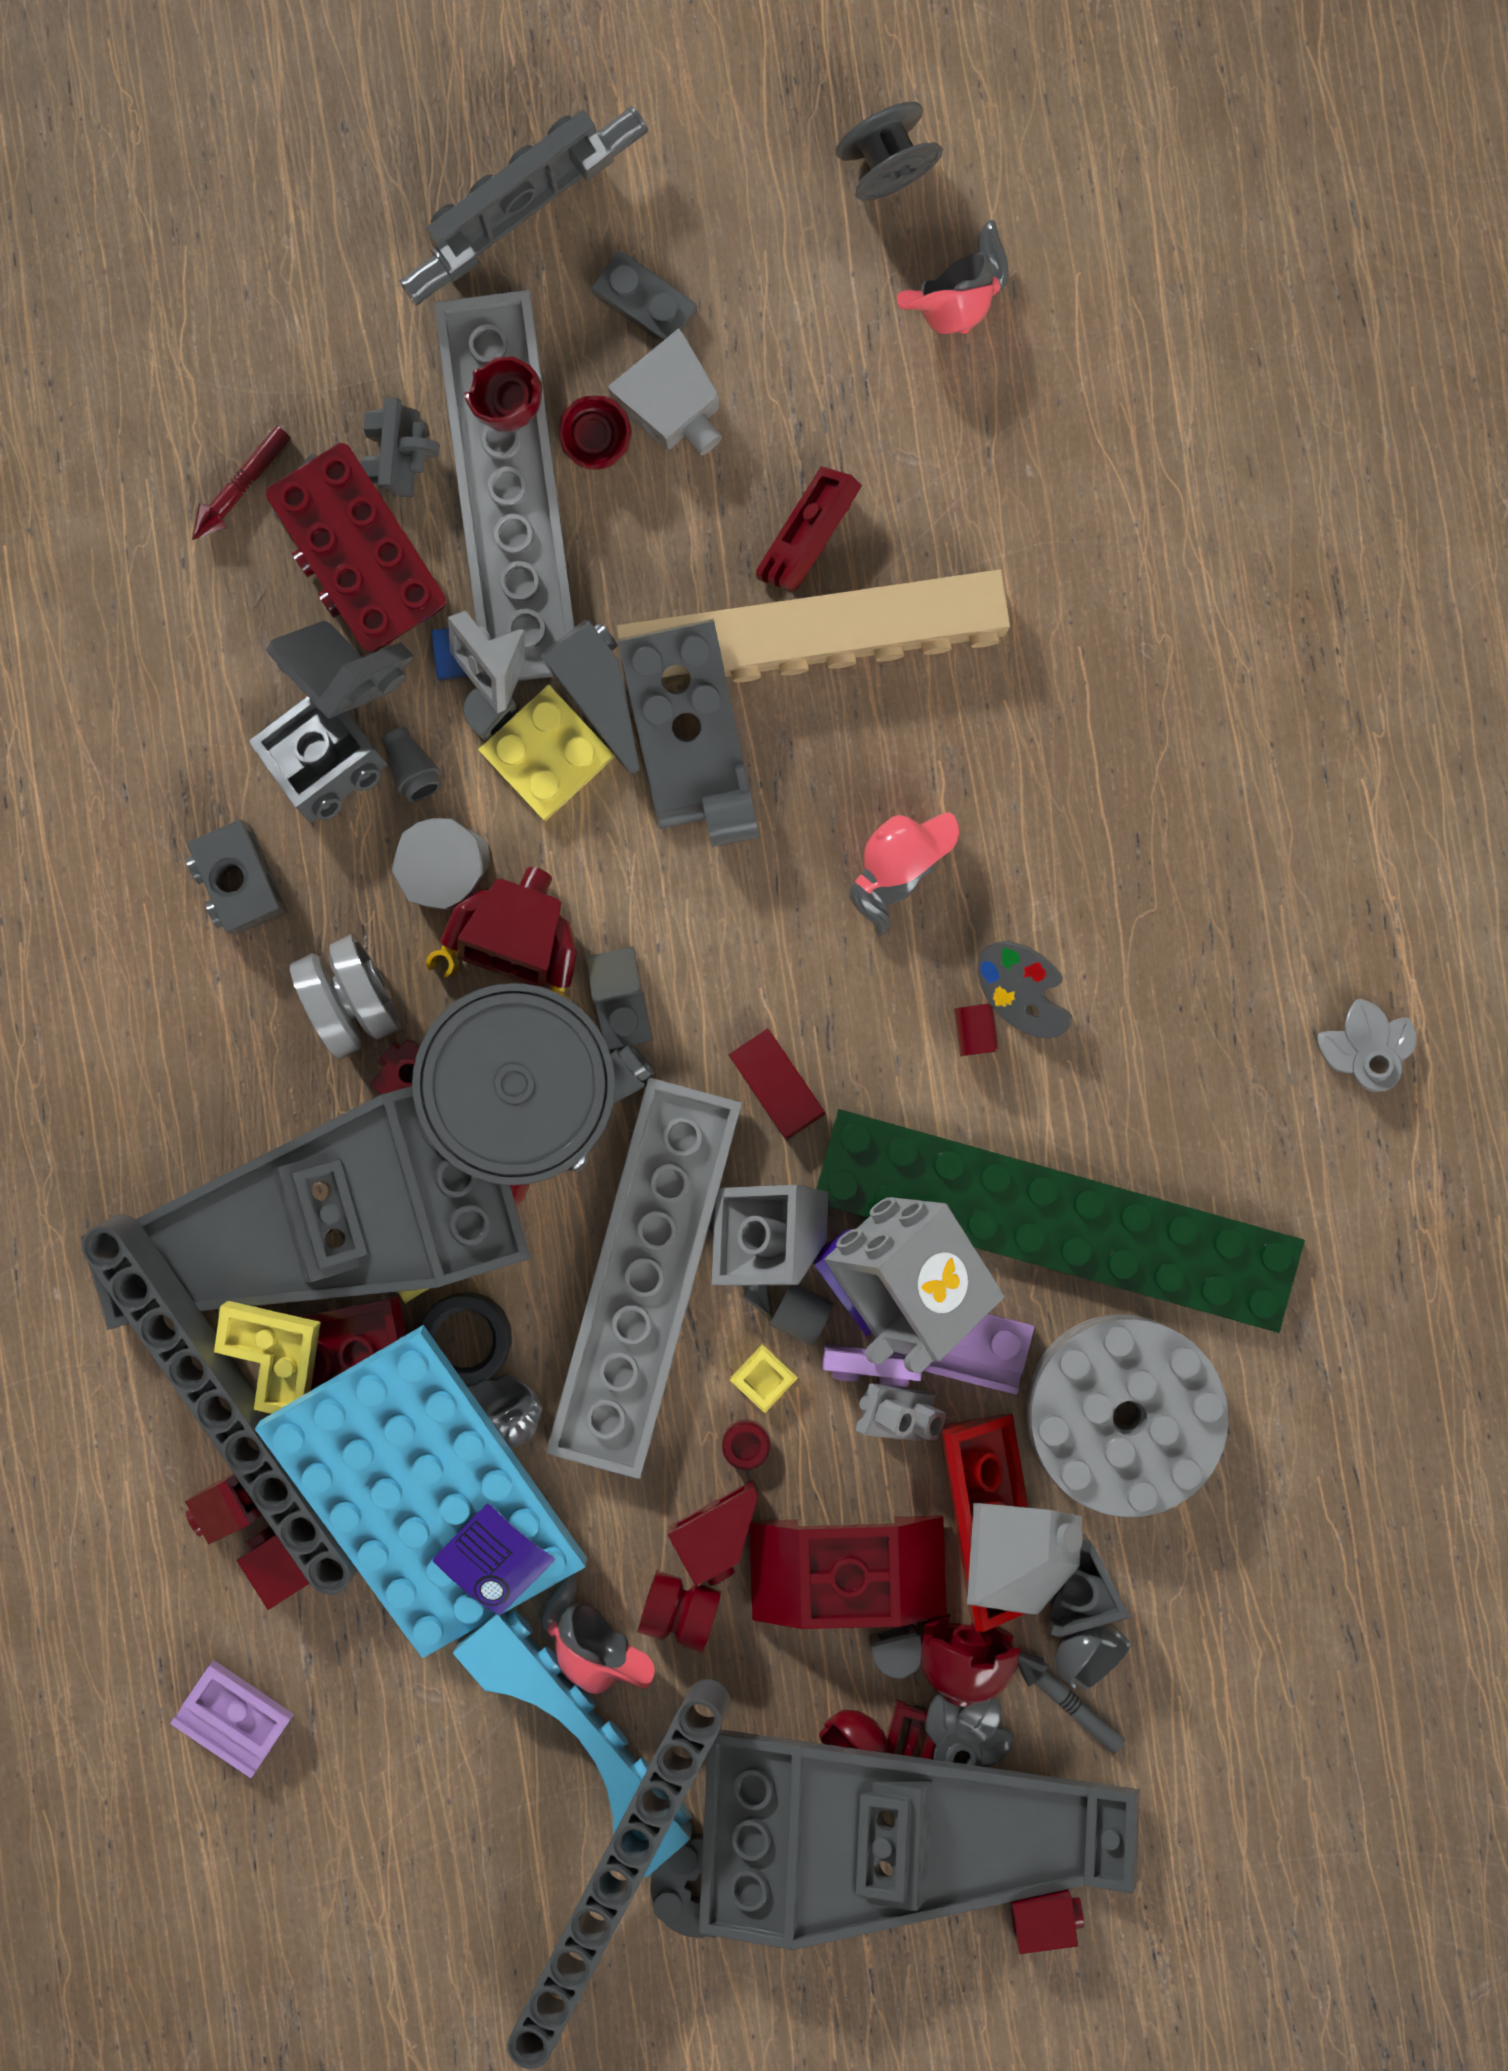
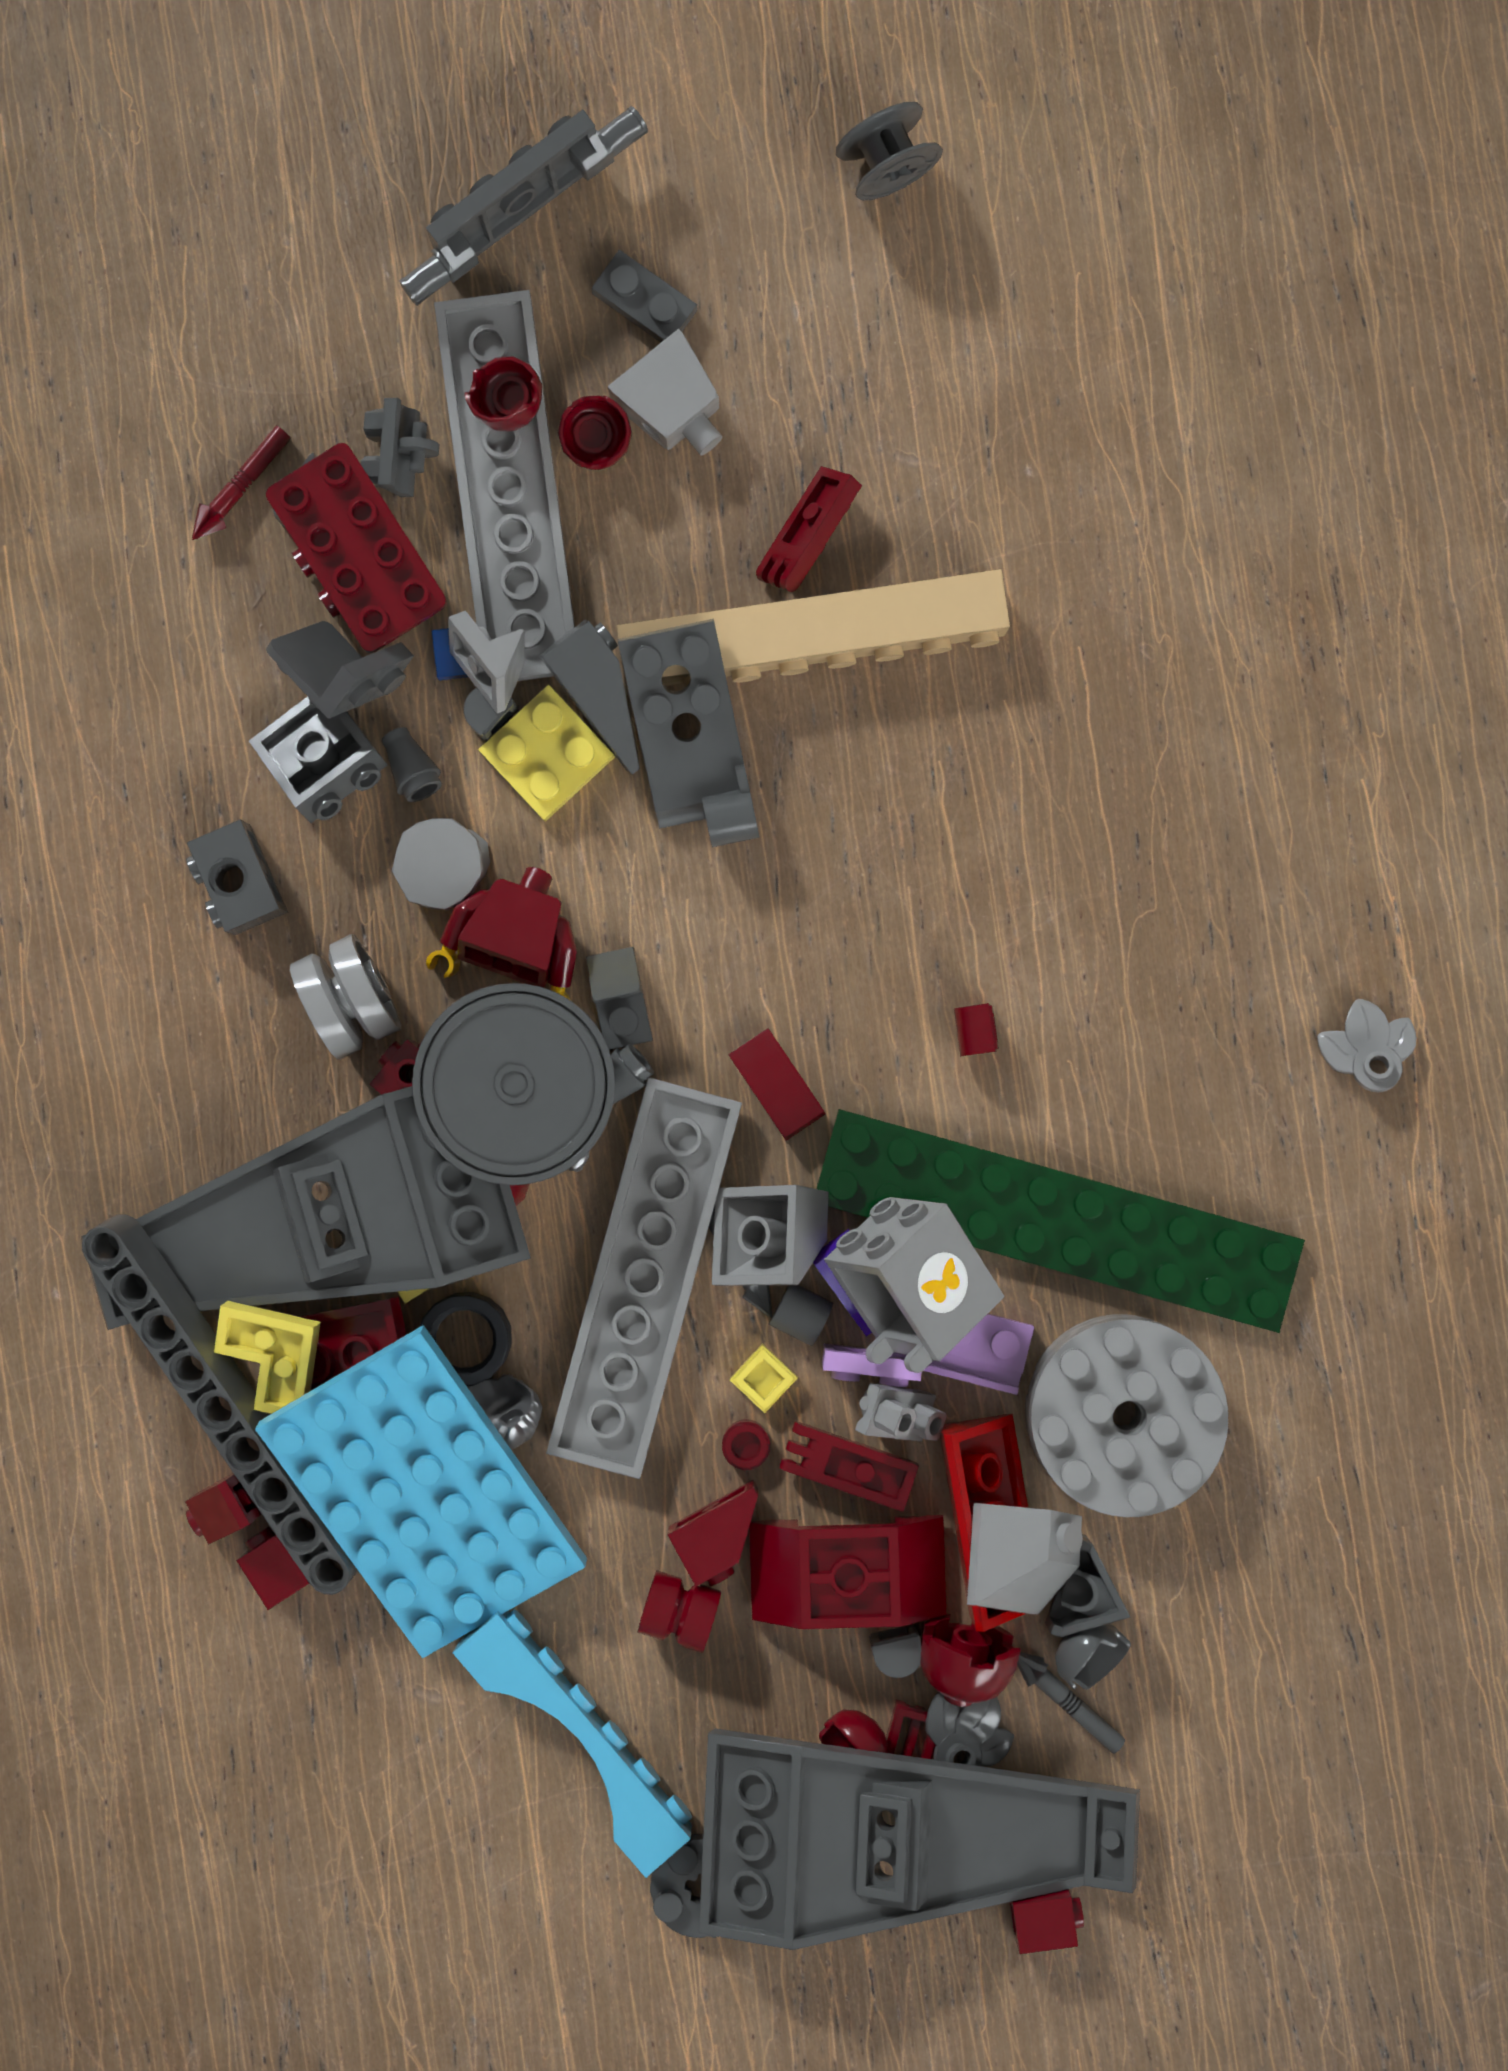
(232, 1718): lavender plate -> none
(492, 1560): dark purple sticker -> none
(588, 1647): hair -> none
(631, 1858): dark grey beam -> none
(851, 1467): none -> dark red hinge
(896, 861): coral hair -> none
(965, 288): hair -> none
(1018, 977): dark grey piece -> none

